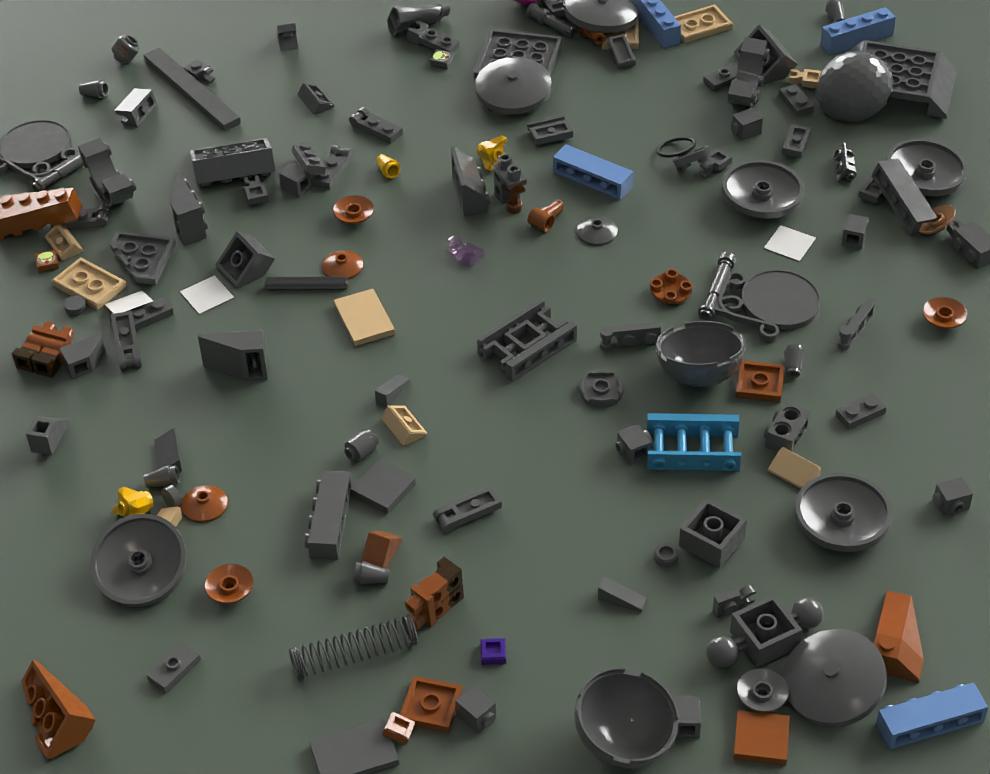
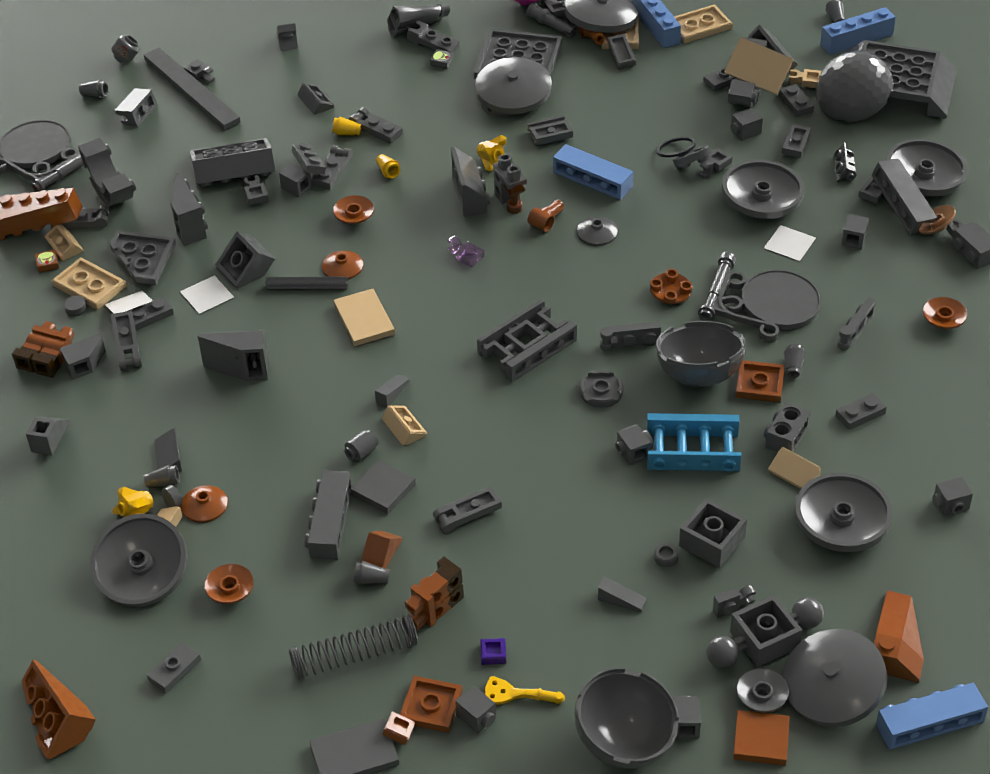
(345, 127): none -> yellow cone
(514, 693): none -> yellow piece
(758, 65): none -> tan tile

